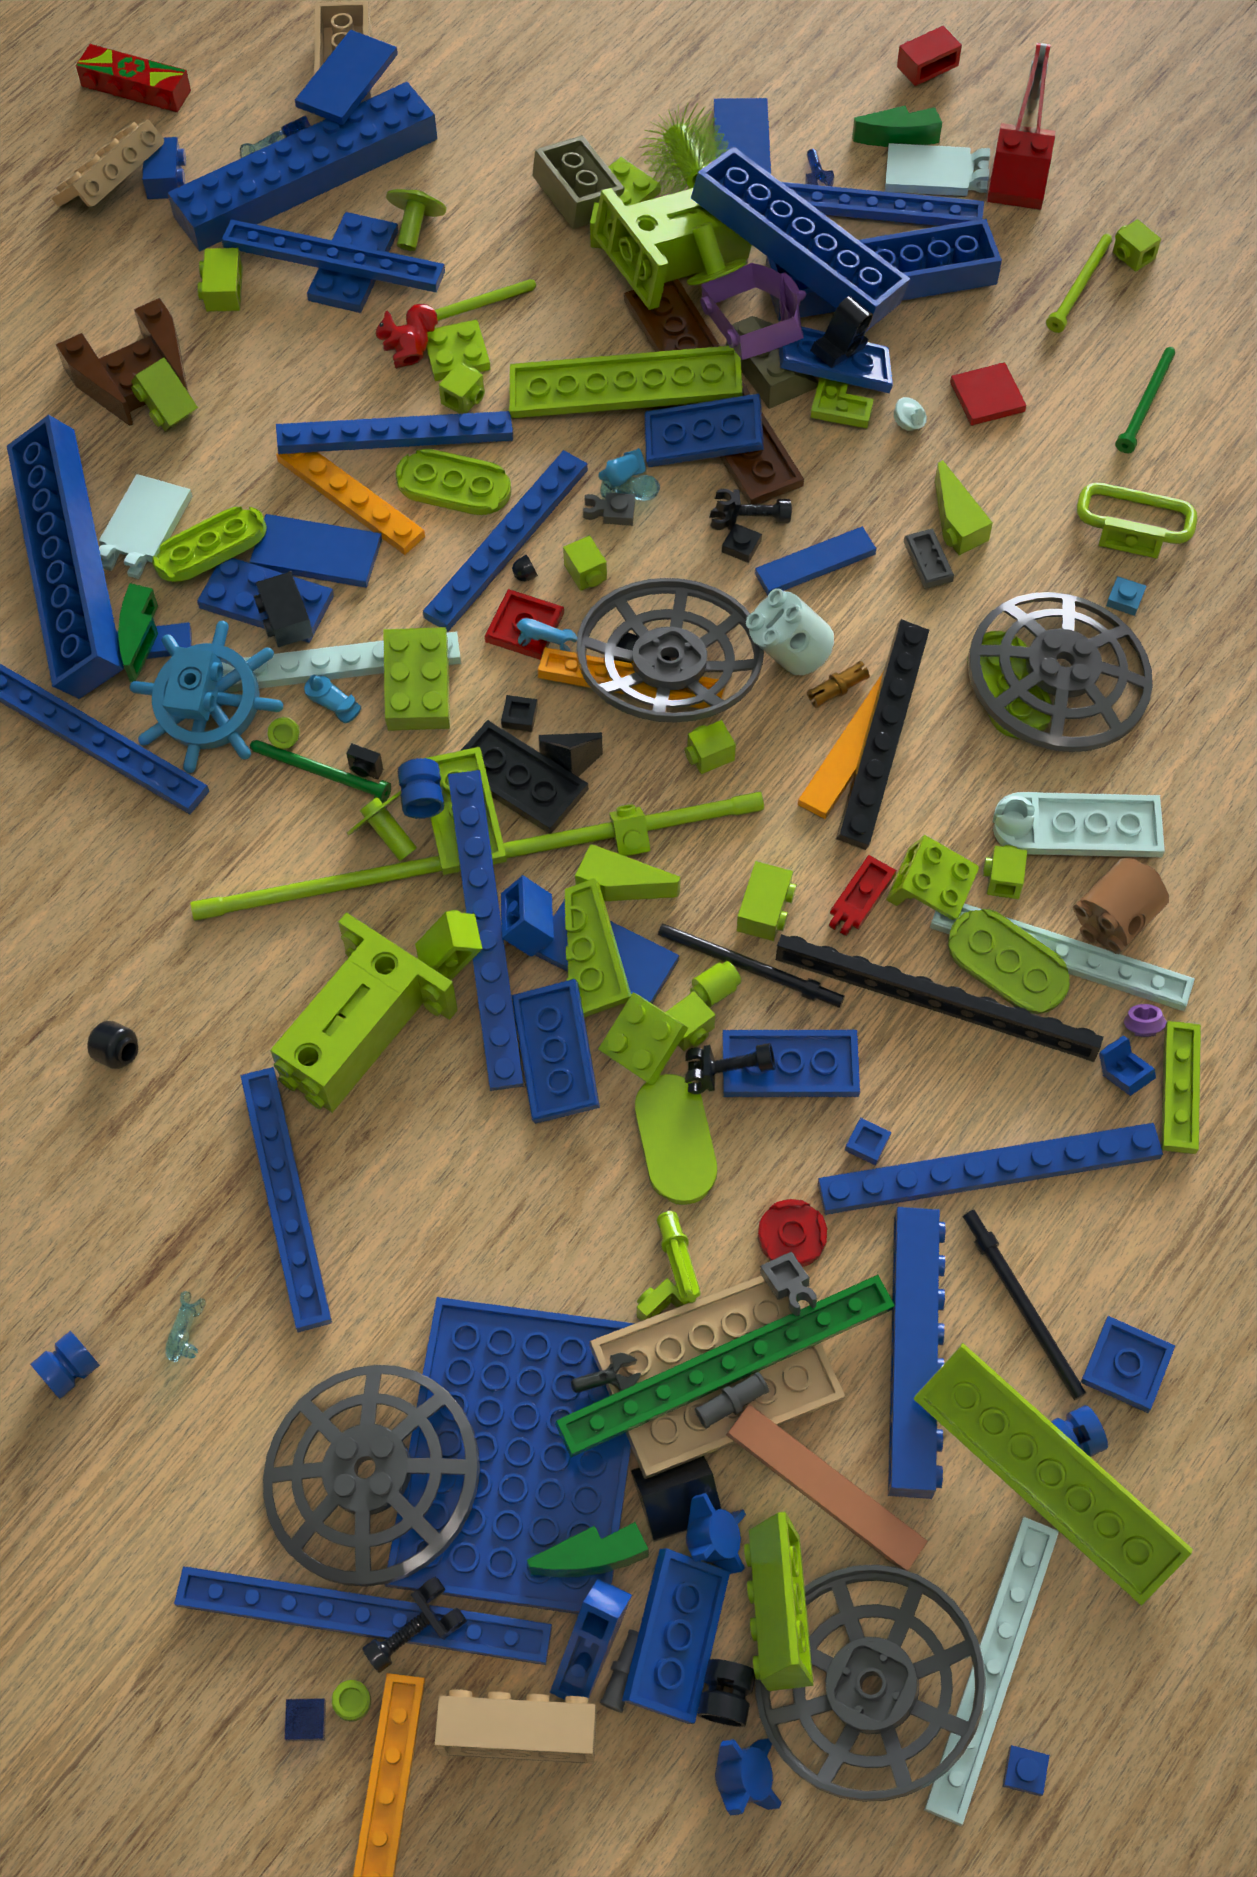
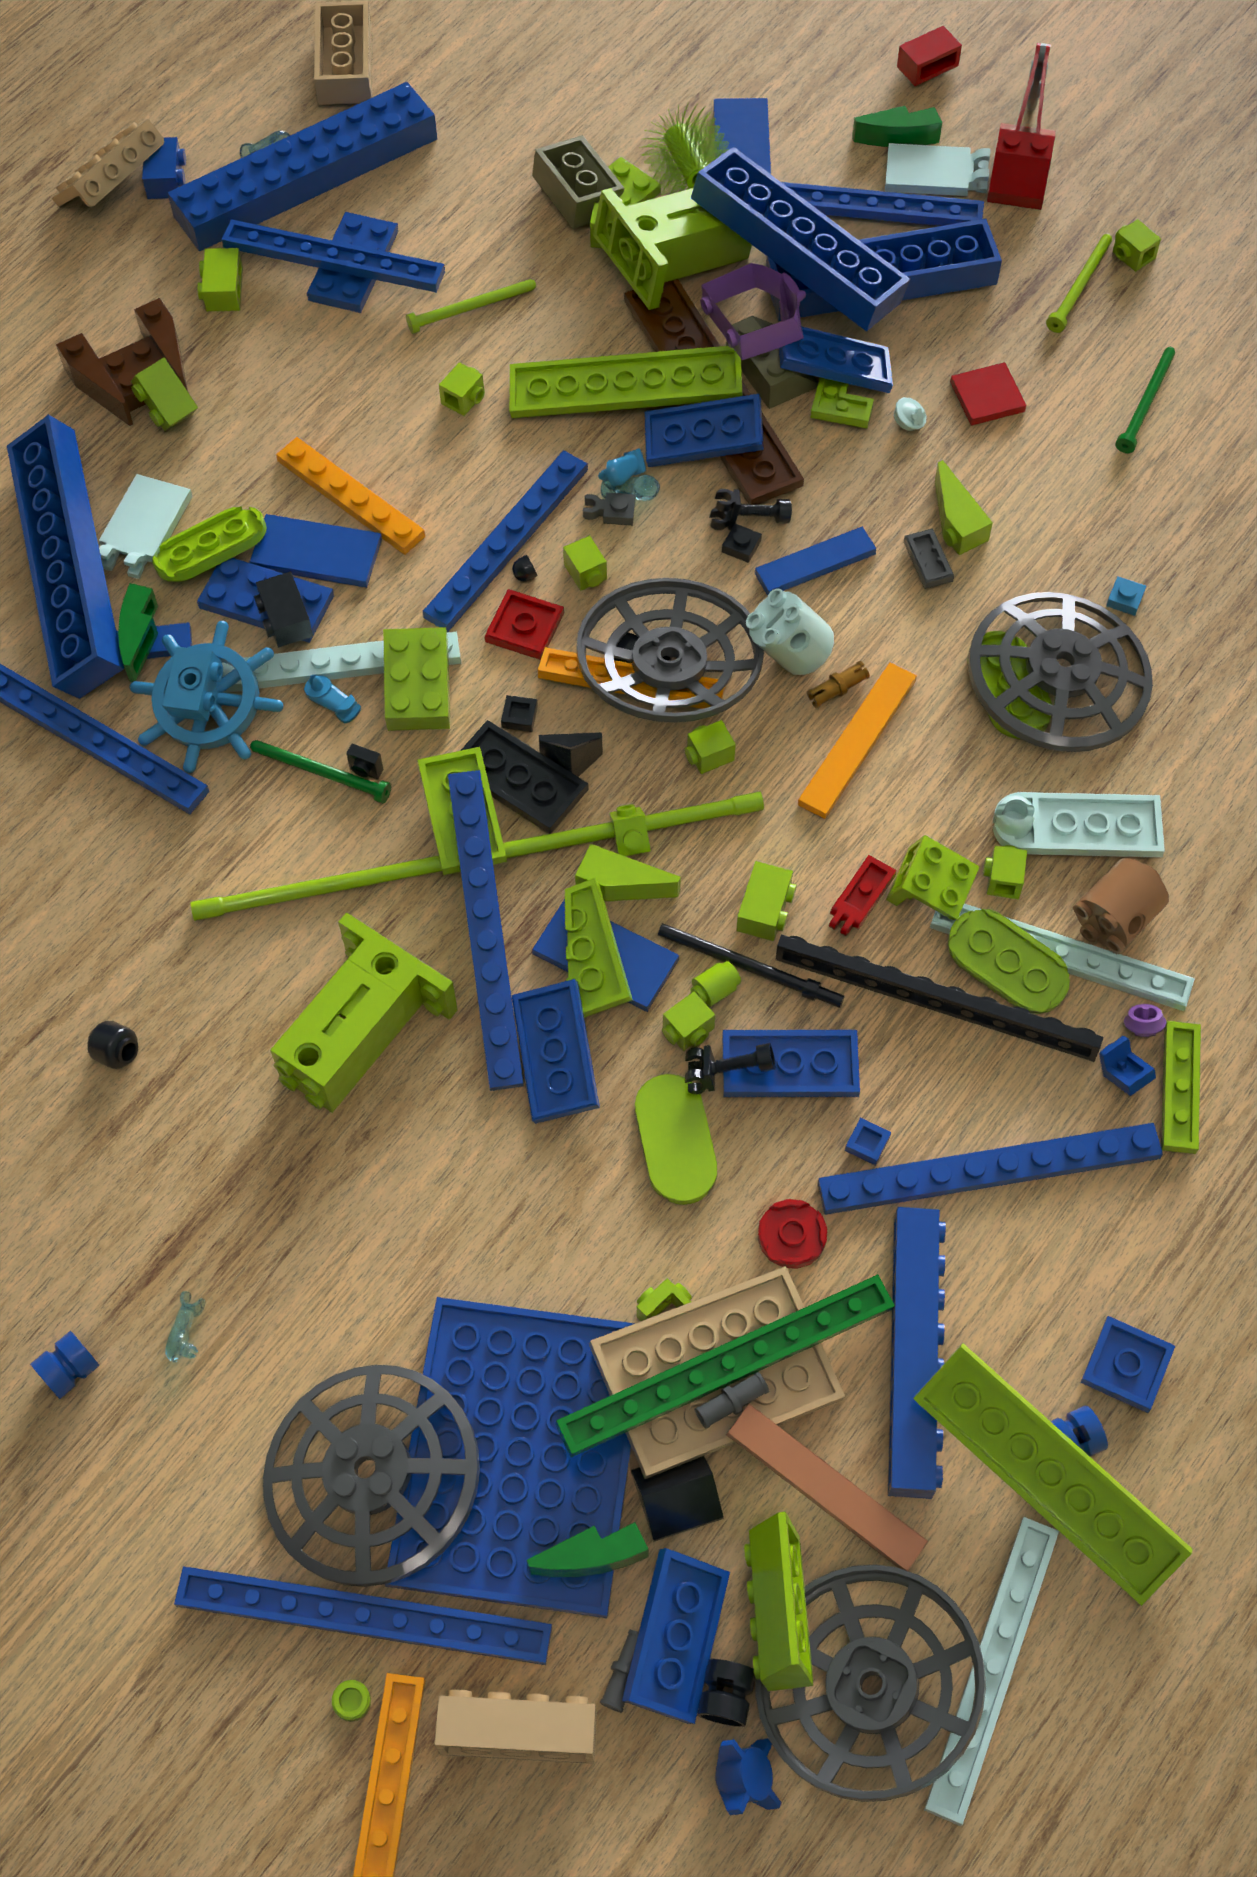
(133, 78): red brick -> none
(283, 732): lime tile -> none
(286, 1200): blue plate -> none
(295, 126): clear blue bar -> none
(305, 1719): clear blue tile -> none
(346, 77): blue tile -> none
(380, 1652): black bar -> none
(386, 827): lime piece -> none
(394, 432): blue plate -> none
(409, 339): red animal -> none
(416, 206): lime piece -> none
(420, 788): blue wheel -> none
(450, 943): lime brick -> none
(453, 482): lime tile -> none
(456, 344): lime plate -> none
(527, 916): blue brick -> none
(536, 630): dark azure piece -> none
(590, 1640): blue slope -> none
(608, 1376): pearl dark grey bar -> none
(643, 1038): lime plate -> none
(675, 1245): lime axle -> none
(711, 256): lime piece -> none
(714, 1534): blue piece -> none
(789, 1279): dark grey plate -> none
(818, 173): clear blue bar -> none
(844, 333): black tile -> none
(882, 735): black plate -> none
(988, 1244): black bar -> none
(1026, 1770): blue plate -> none
(1130, 535): lime bar -> none

